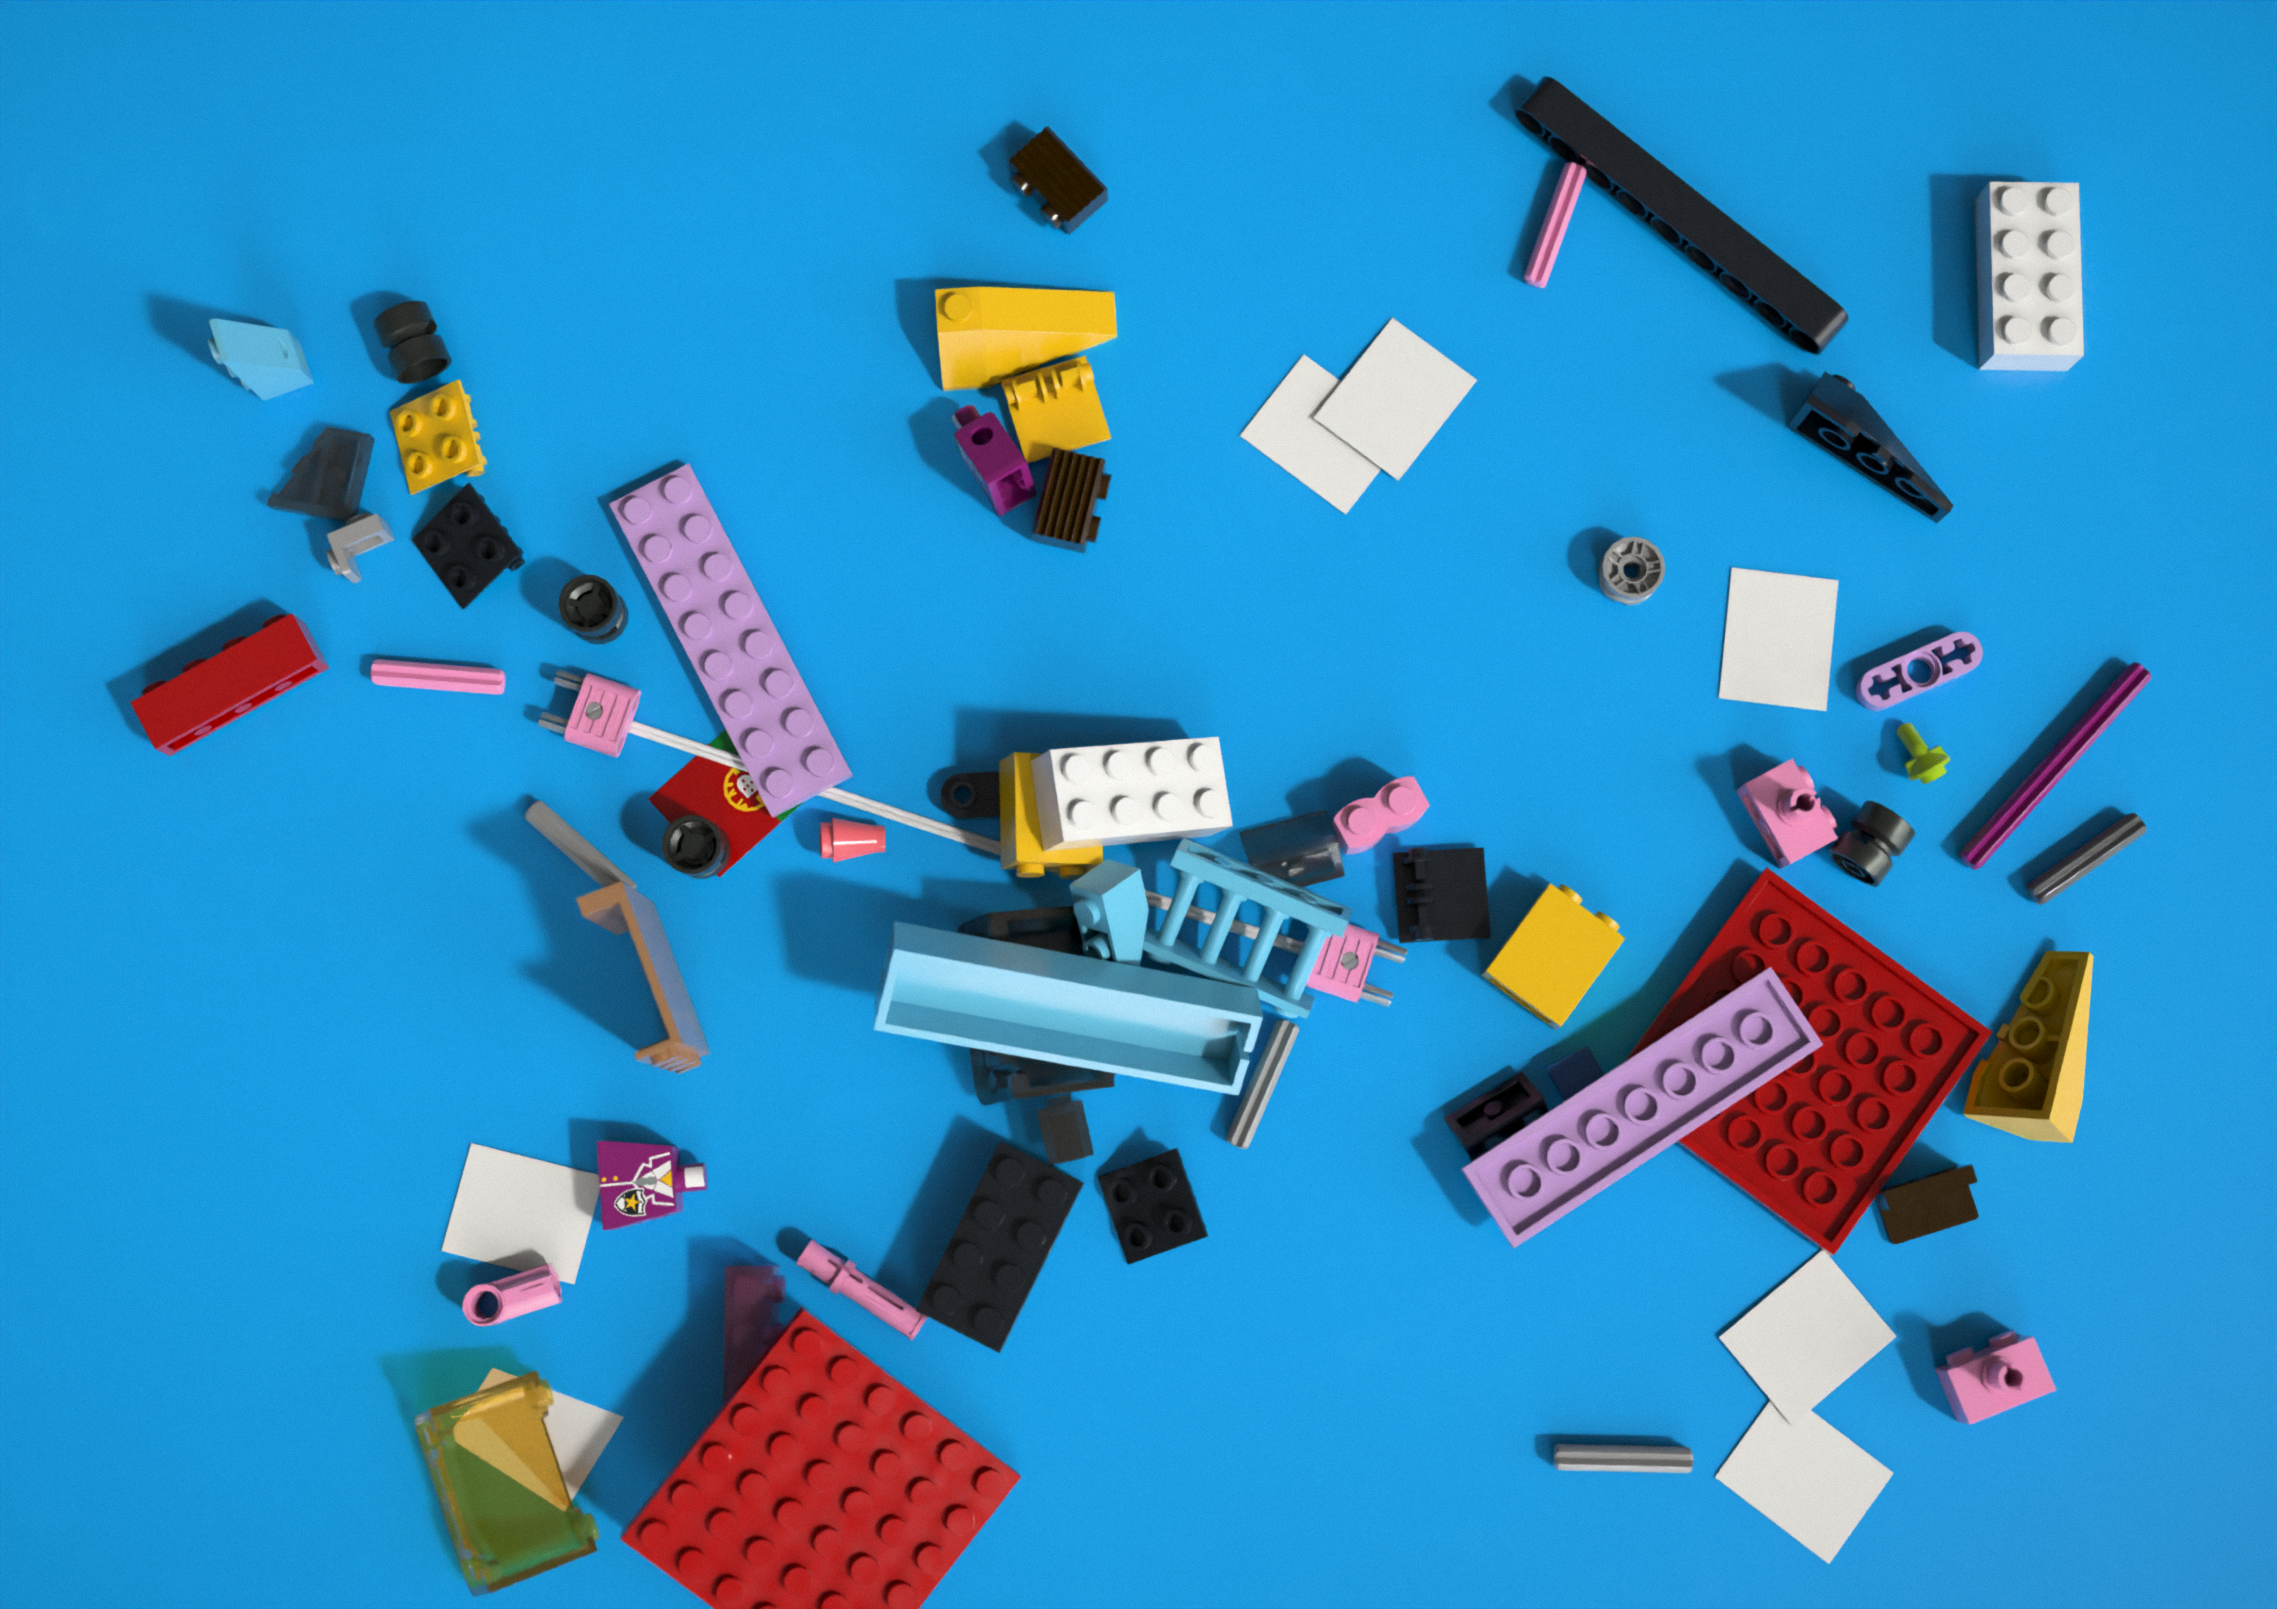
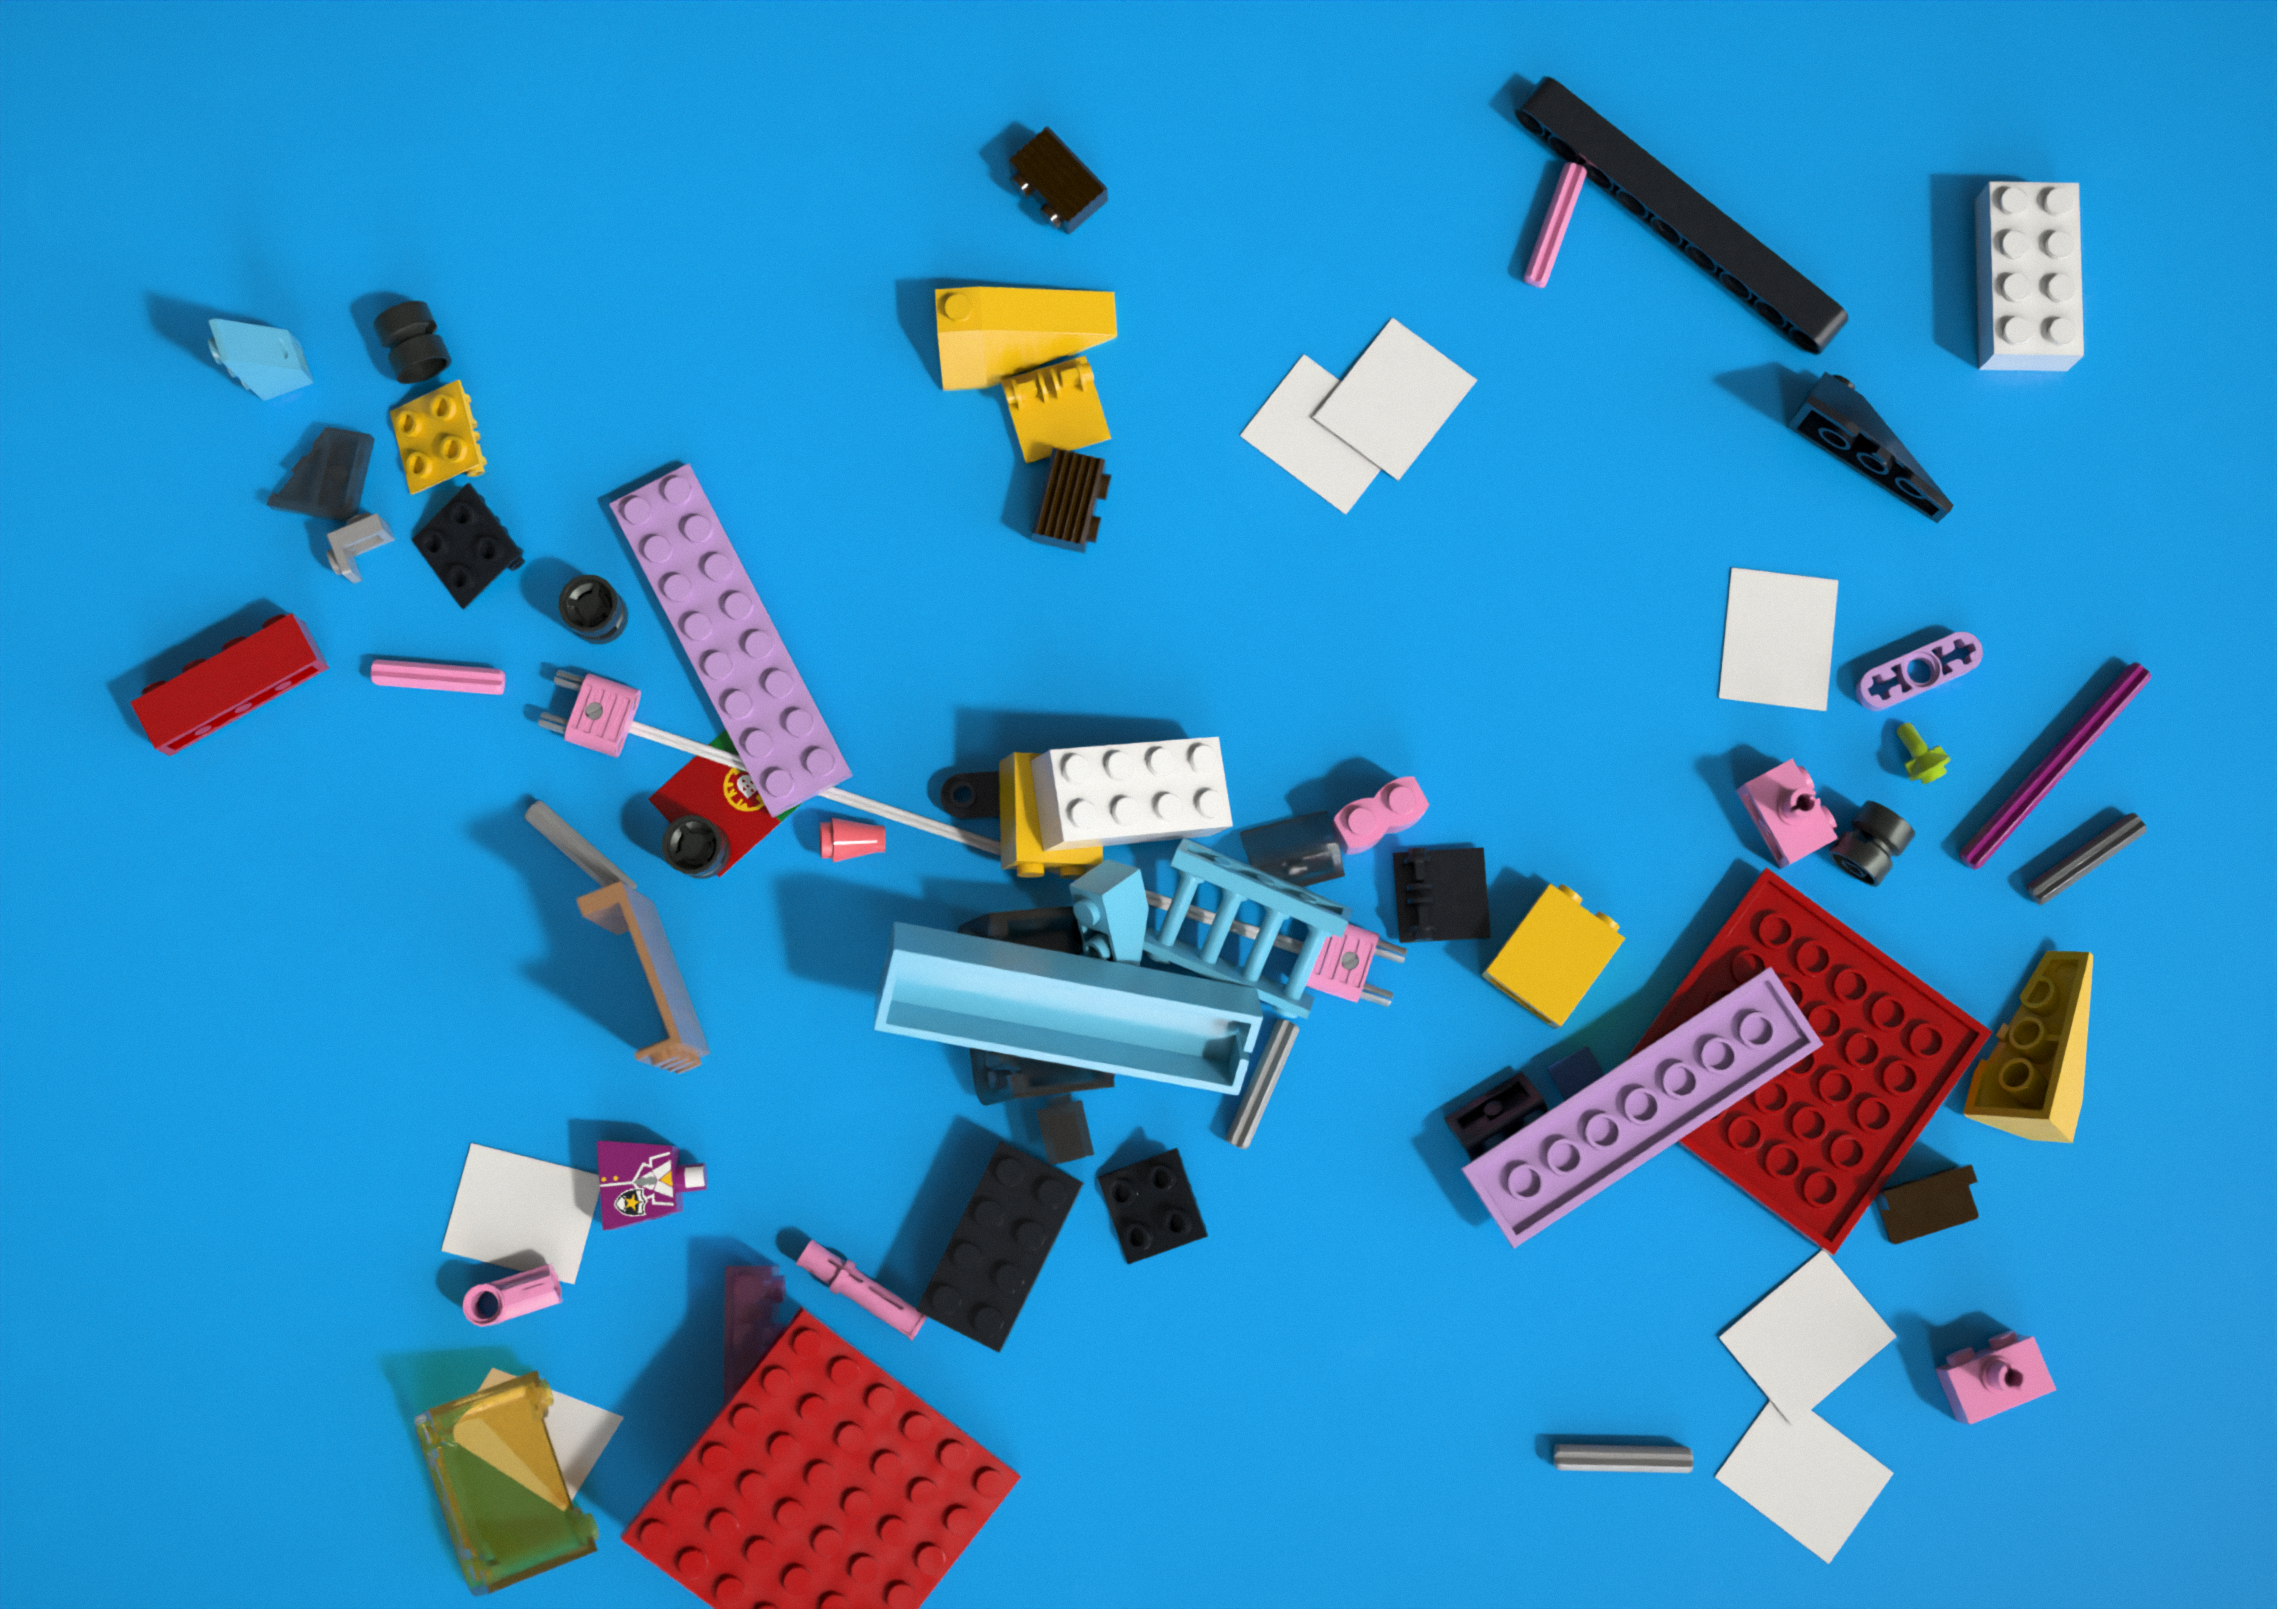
(993, 459): magenta torso -> none
(1628, 553): light grey wheel -> none

